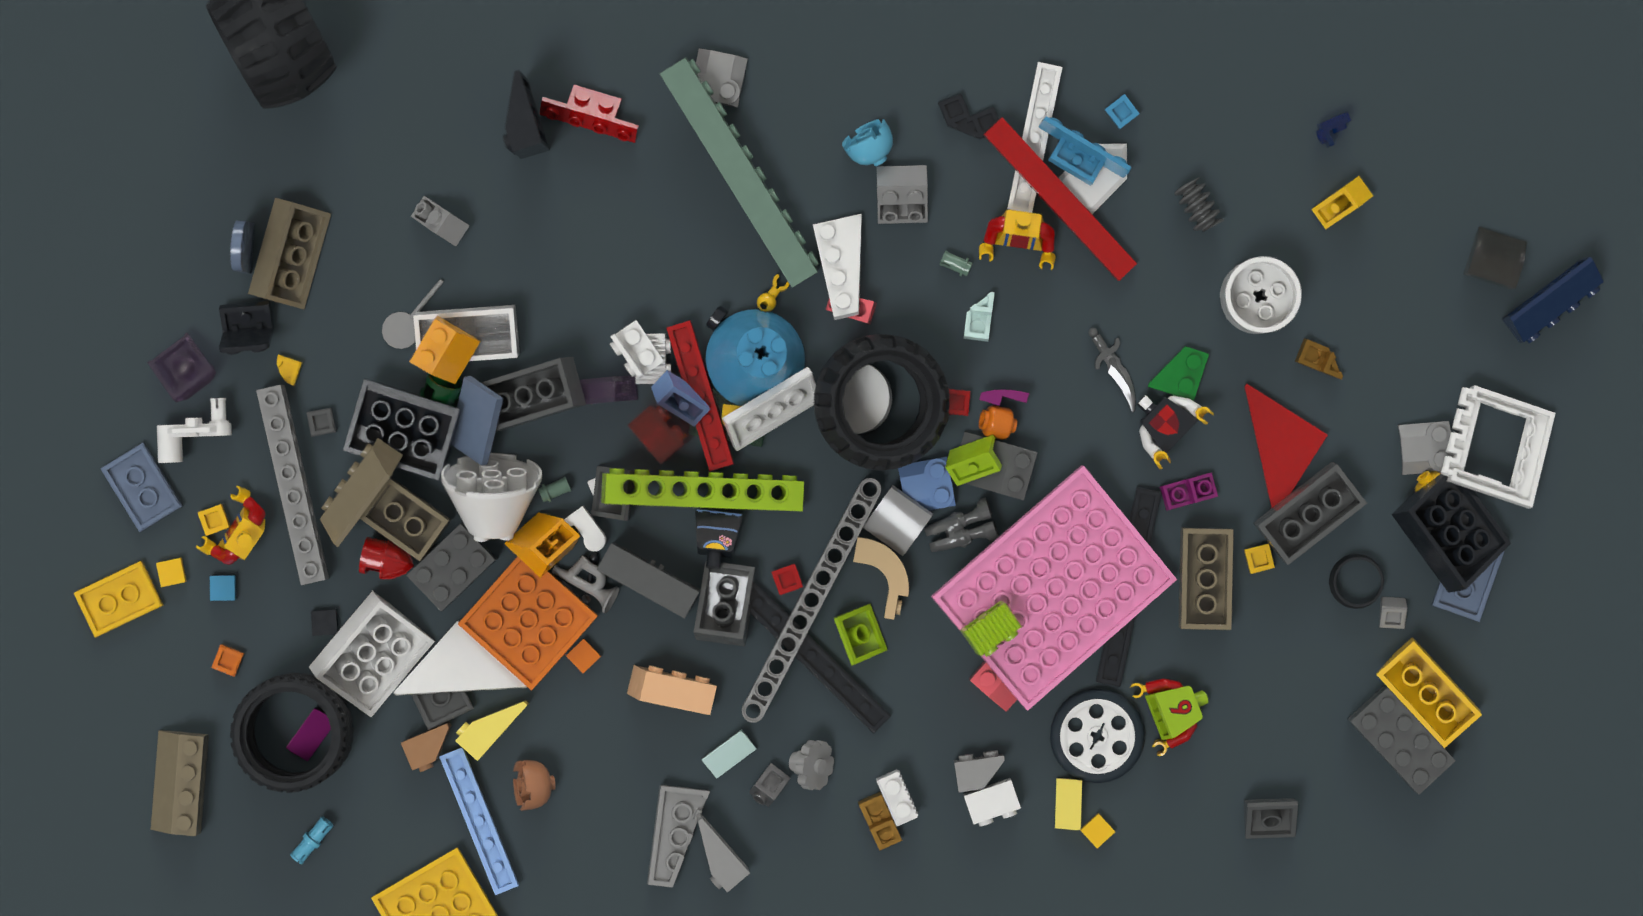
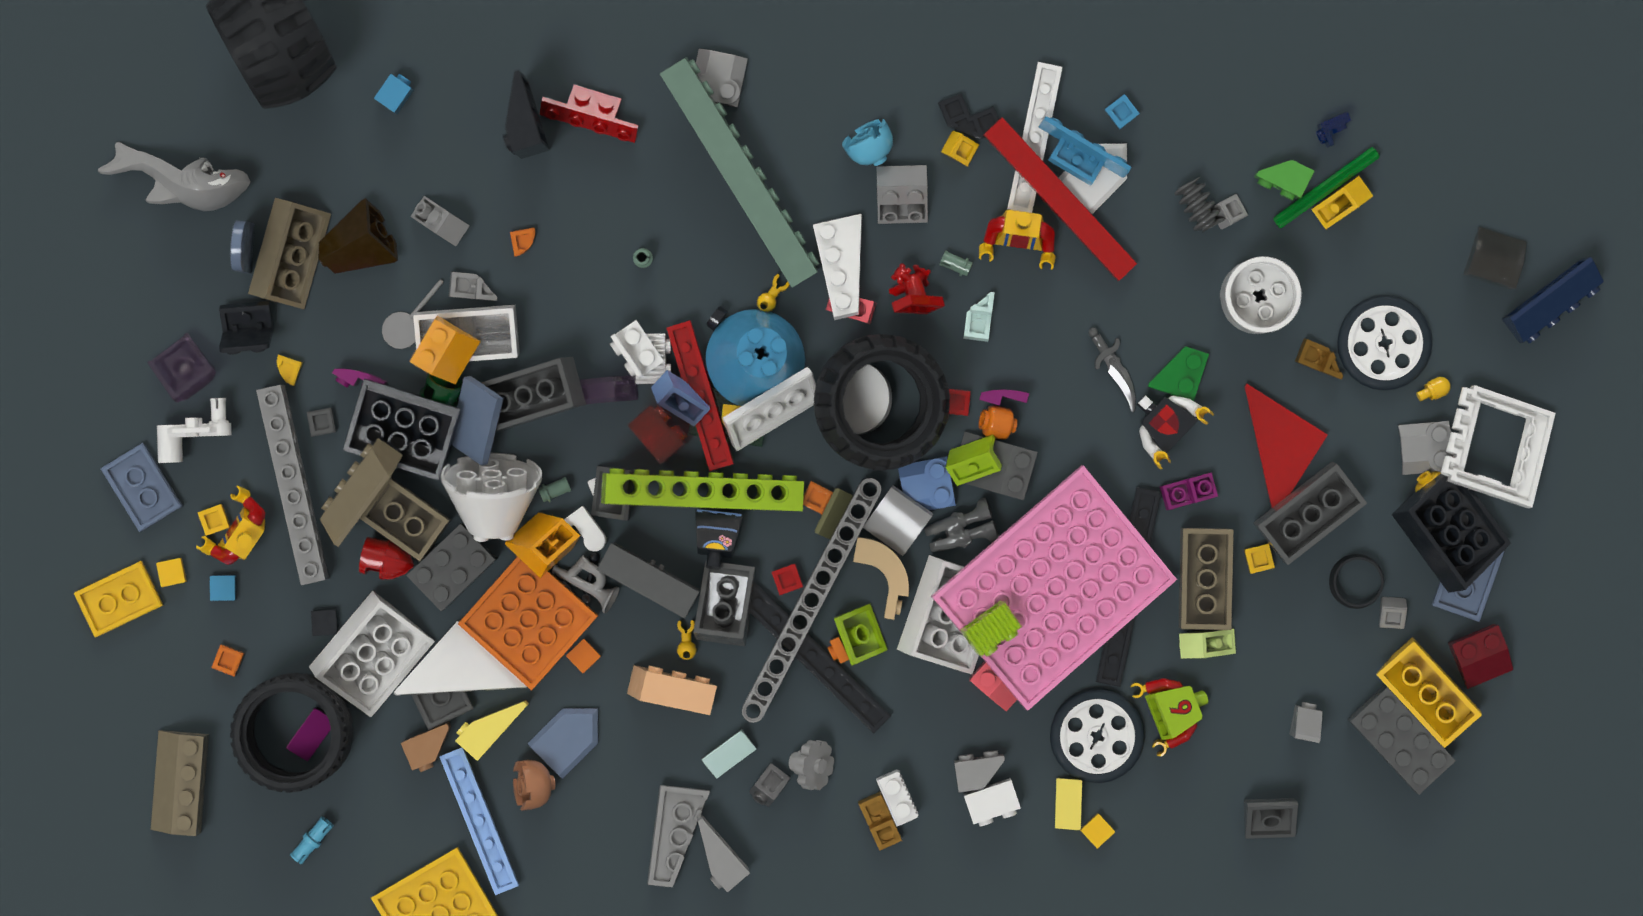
(192, 186): none -> light grey piece
(352, 377): none -> magenta slope
(358, 241): none -> dark brown slope
(394, 92): none -> dark azure brick
(470, 287): none -> light grey slope
(522, 240): none -> orange tile
(567, 738): none -> sand blue tile
(647, 262): none -> sand green pin
(686, 644): none -> yellow arm
(816, 497): none -> orange tile
(833, 513): none -> olive slope
(838, 650): none -> orange plate
(913, 285): none -> red piece
(929, 630): none -> white slope
(960, 148): none -> yellow slope
(1207, 643): none -> yellowish green slope
(1231, 210): none -> light grey slope
(1288, 177): none -> bright green slope
(1306, 722): none -> light grey slope
(1326, 187): none -> green axle
(1360, 366): none -> wedge
(1434, 389): none -> yellow cylinder
(1481, 655): none -> dark red slope

